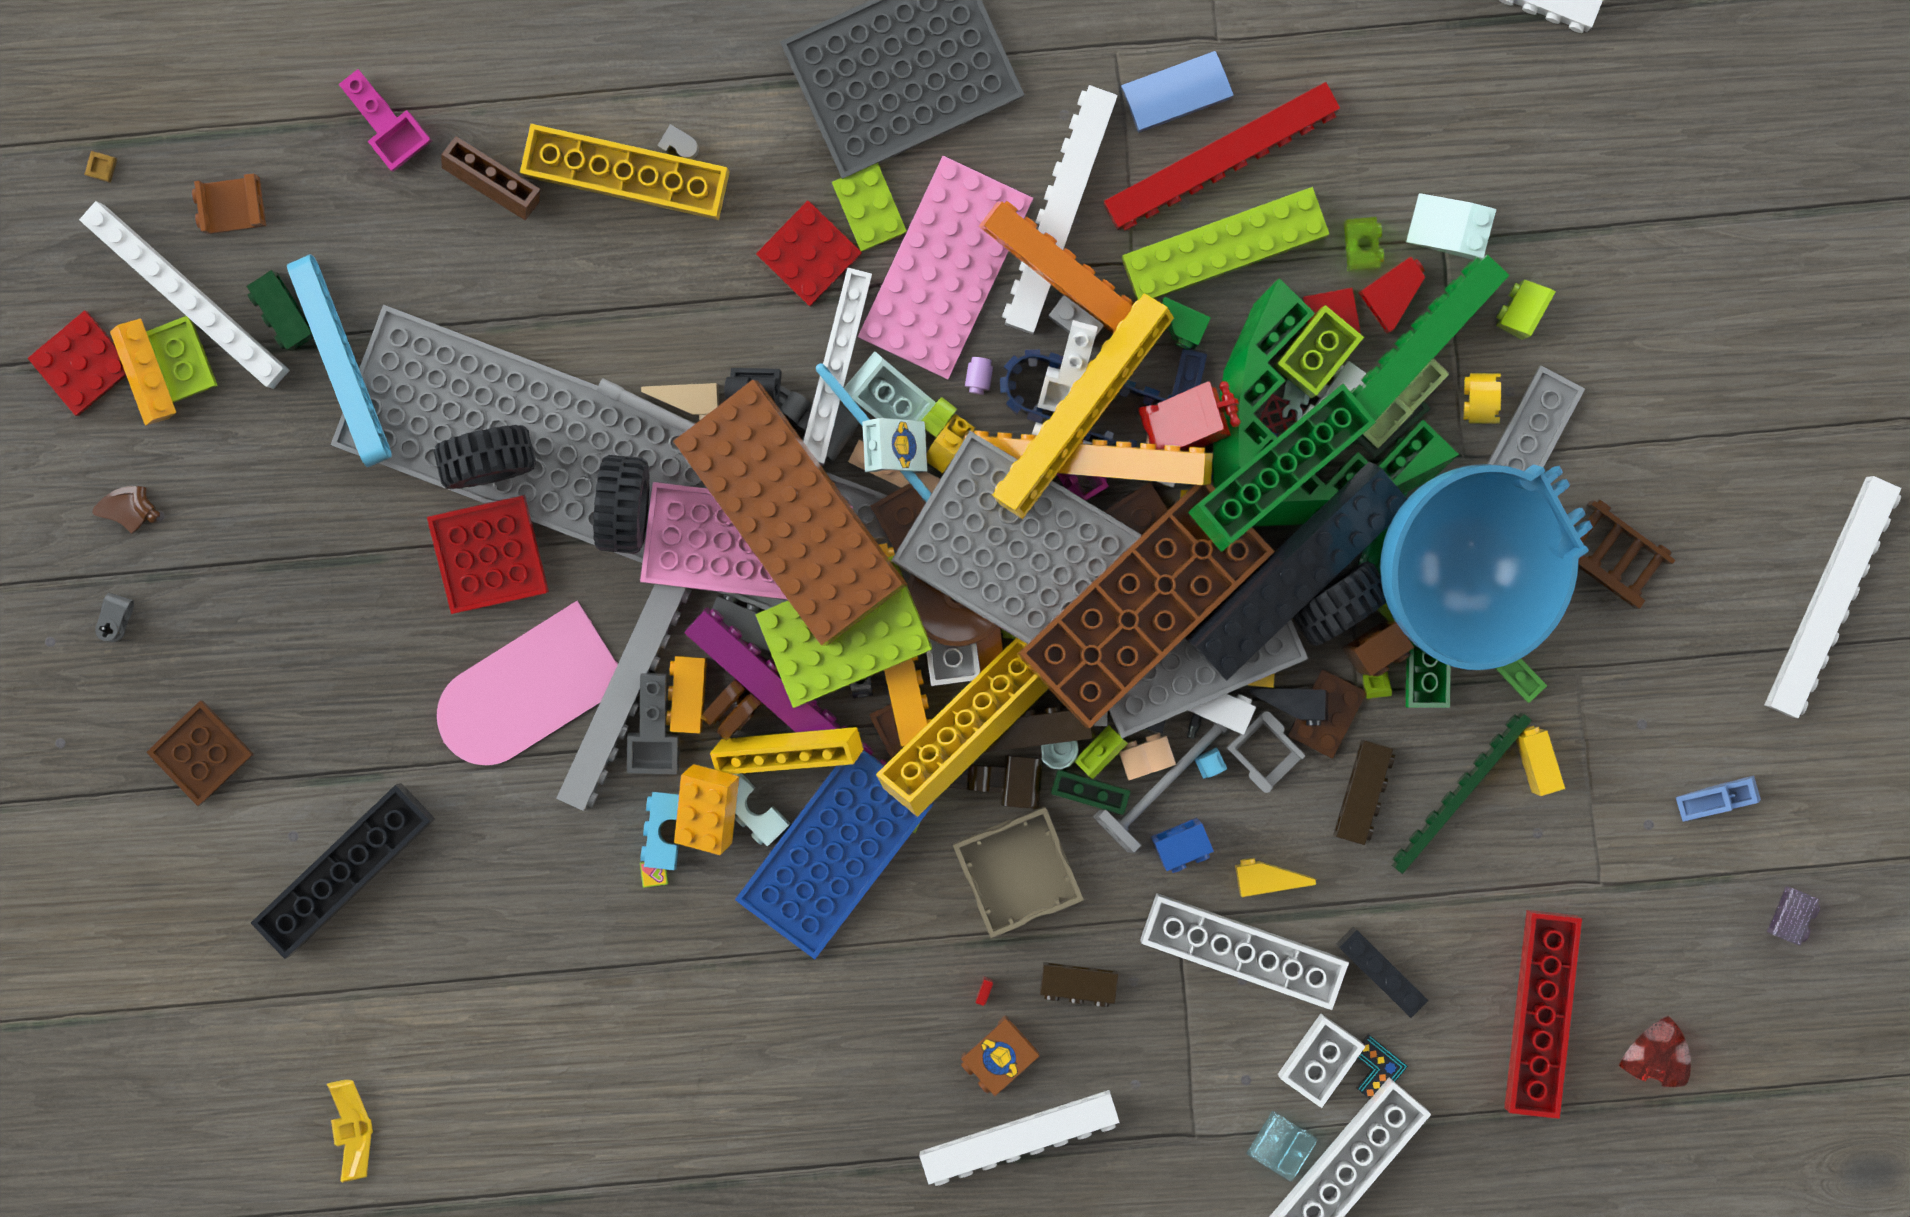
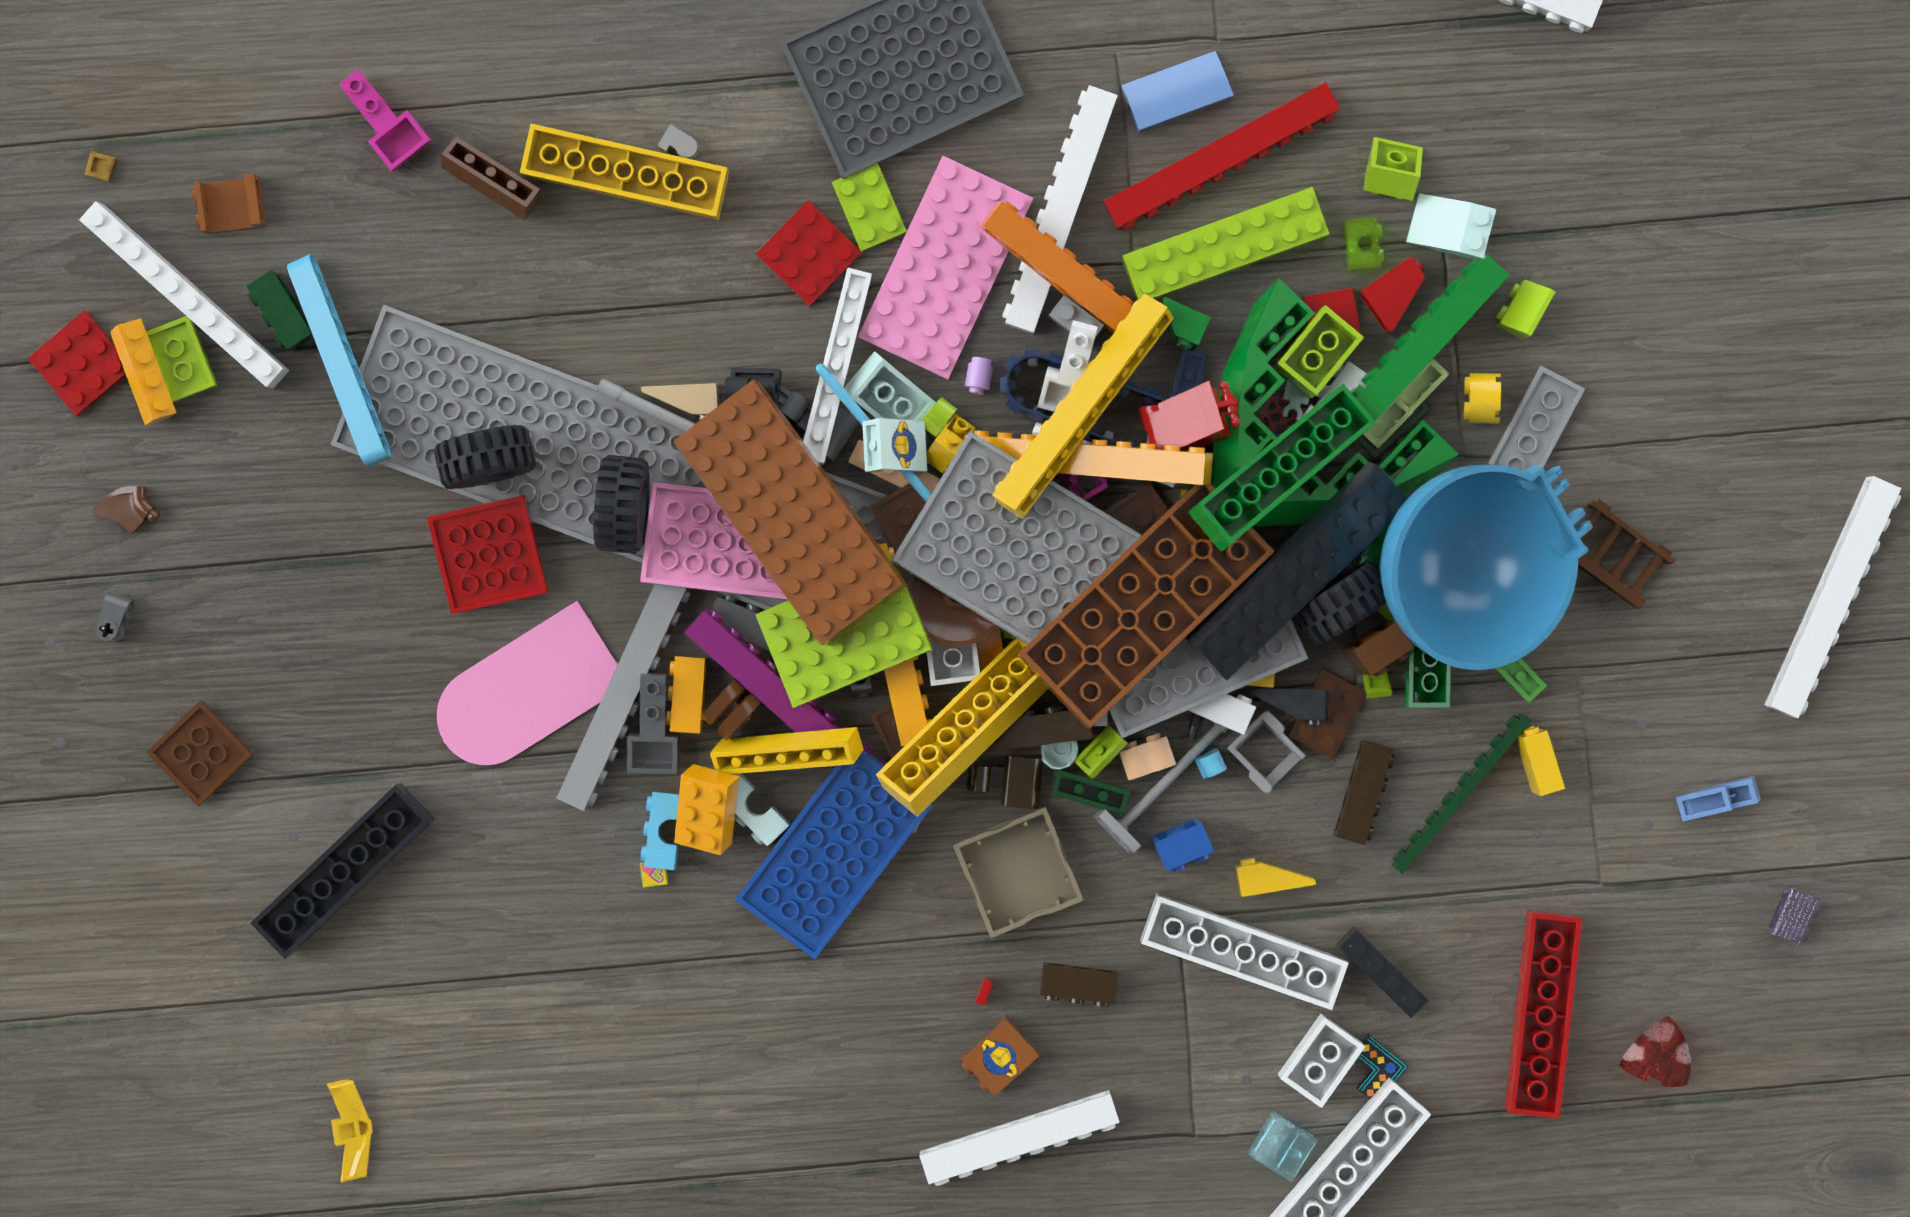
(1393, 169): none -> lime slope

